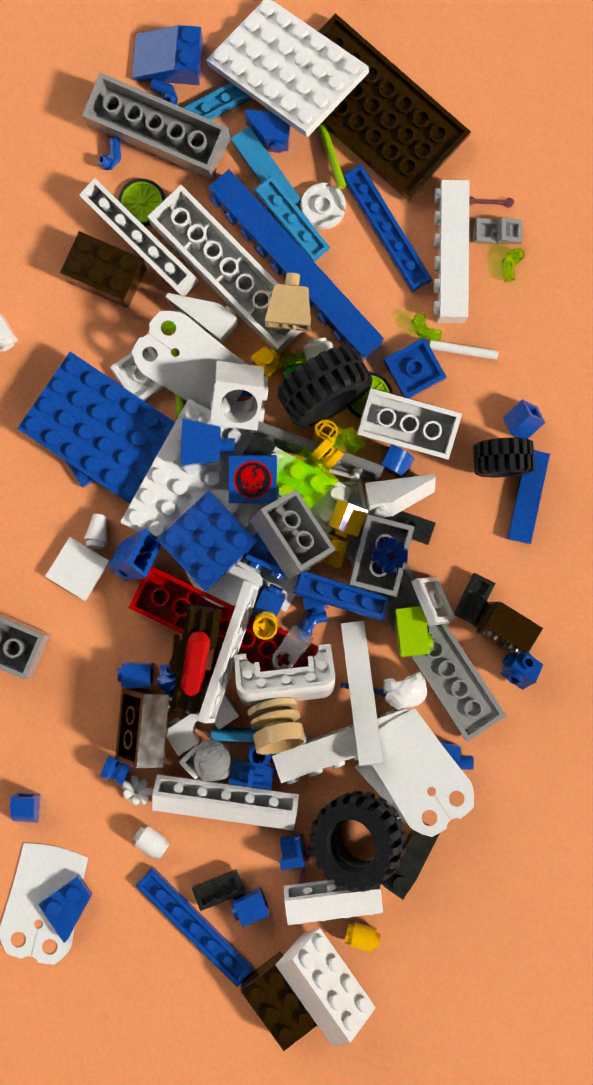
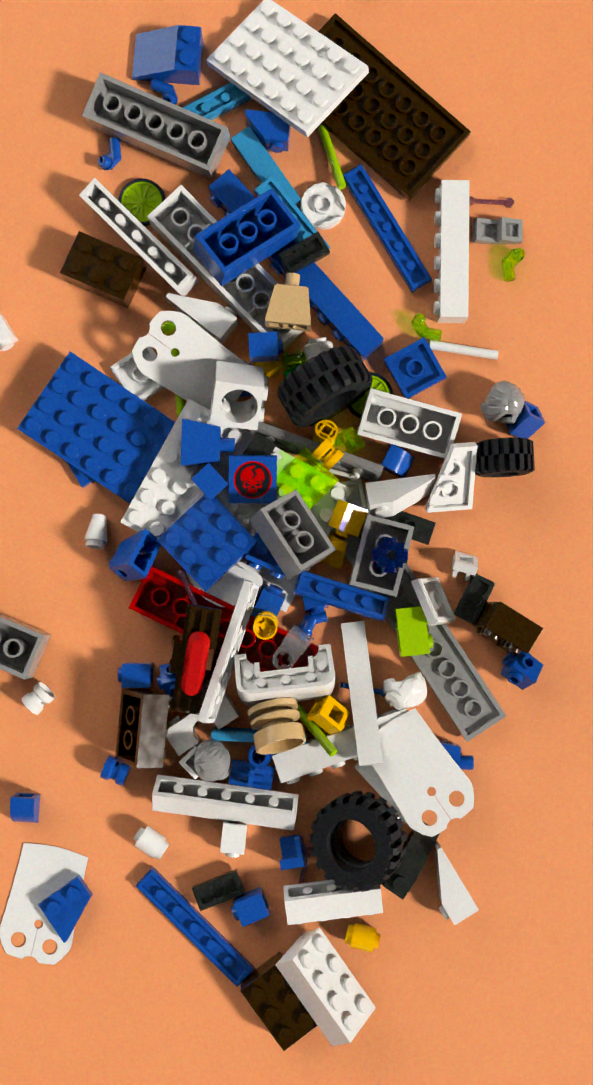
(37, 698): none -> white wheel
(77, 568): white tile -> none
(136, 792): white plant -> none
(182, 574): none -> clear purple hinge
(209, 481): none -> blue panel
(233, 838): none -> white brick
(246, 237): none -> blue brick
(264, 347): none -> blue brick
(303, 253): none -> pearl dark grey plate
(316, 732): none -> lime bar
(328, 714): none -> yellow brick
(453, 895): none -> white slope
(455, 481): none -> white wing
(464, 563): none -> white tile
(502, 400): none -> light grey hair
(528, 500): blue tile -> none

